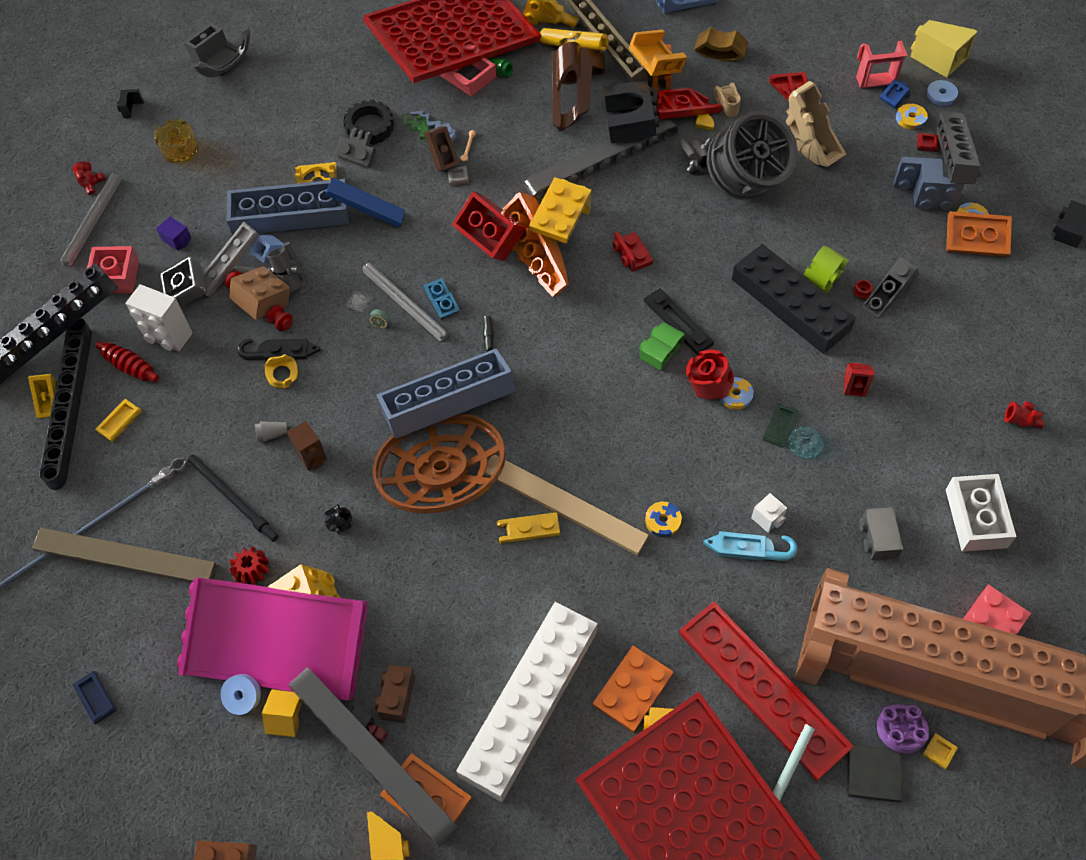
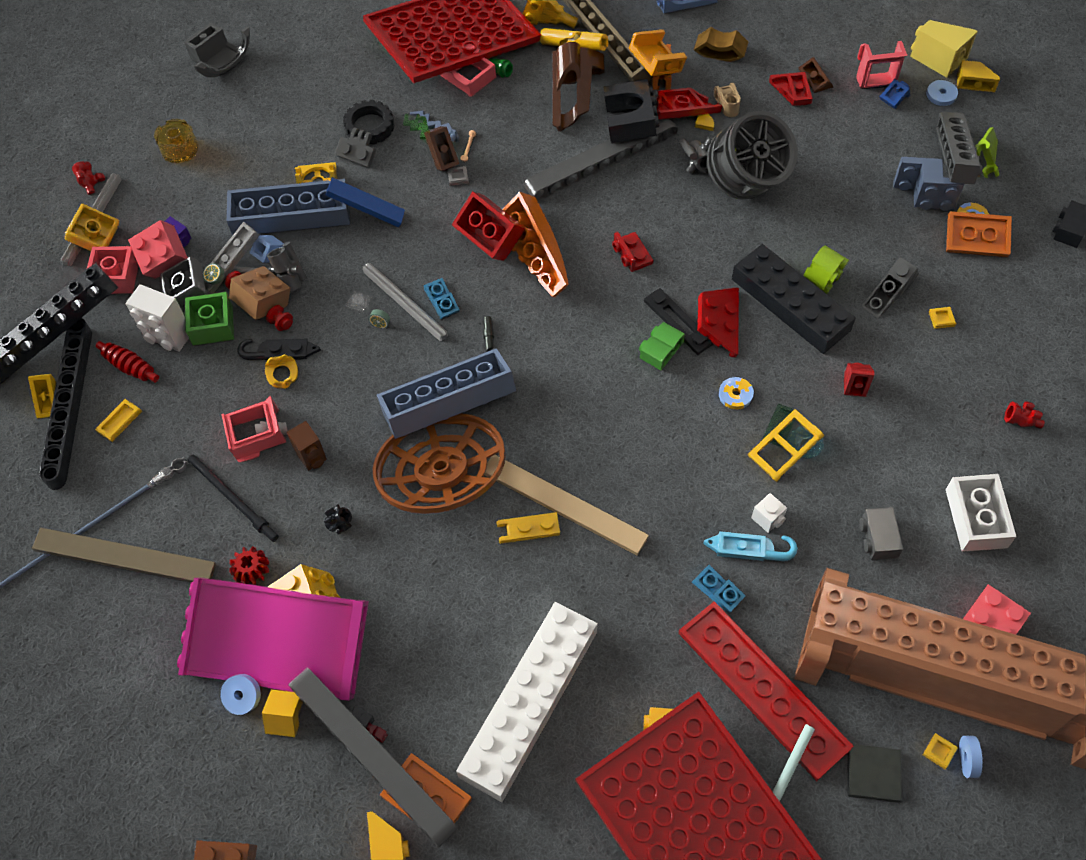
(87, 219): none -> yellow brick
(94, 697): dark blue tile -> none
(126, 101): black bracket -> none
(157, 249): none -> coral brick
(209, 318): none -> bright green brick
(213, 274): none -> sand green tile
(250, 447): none -> coral piece
(396, 693): reddish brown brick -> none
(561, 210): yellow bracket -> none
(633, 689): orange plate -> none
(660, 528): yellow piece -> none
(710, 374): red brick -> none
(718, 589): none -> dark azure slope
(720, 318): none -> red wing
(774, 434): none -> yellow window
(812, 126): tan animal -> none
(815, 75): none -> reddish brown slope
(866, 286): red plate -> none
(903, 728): medium lavender tile -> none
(917, 121): yellow piece -> none
(927, 142): red tile -> none
(942, 317): none -> yellow tile
(970, 756): none -> light blue piece
(976, 76): none -> yellow slope
(988, 146): none -> lime flag

